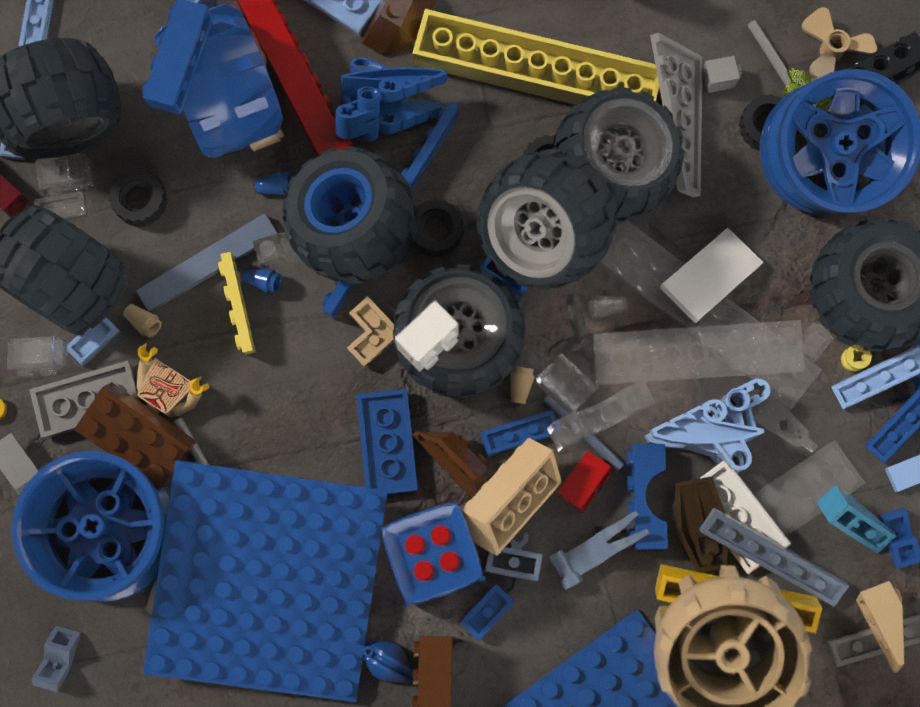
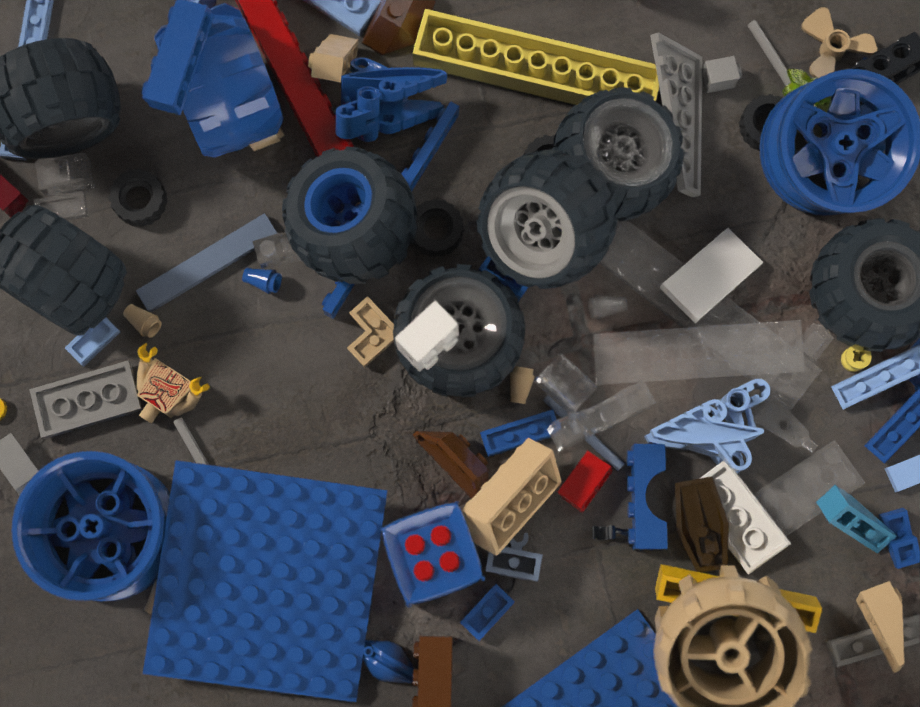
(37, 355): clear brick -> none
(57, 660): sand blue slope -> none
(134, 433): reddish brown brick -> none
(239, 313): light yellow plate -> none
(274, 183): blue cone -> none
(333, 57): none -> tan brick
(387, 441): blue plate -> none
(593, 552): sand blue flag -> none
(774, 557): sand blue tile -> none

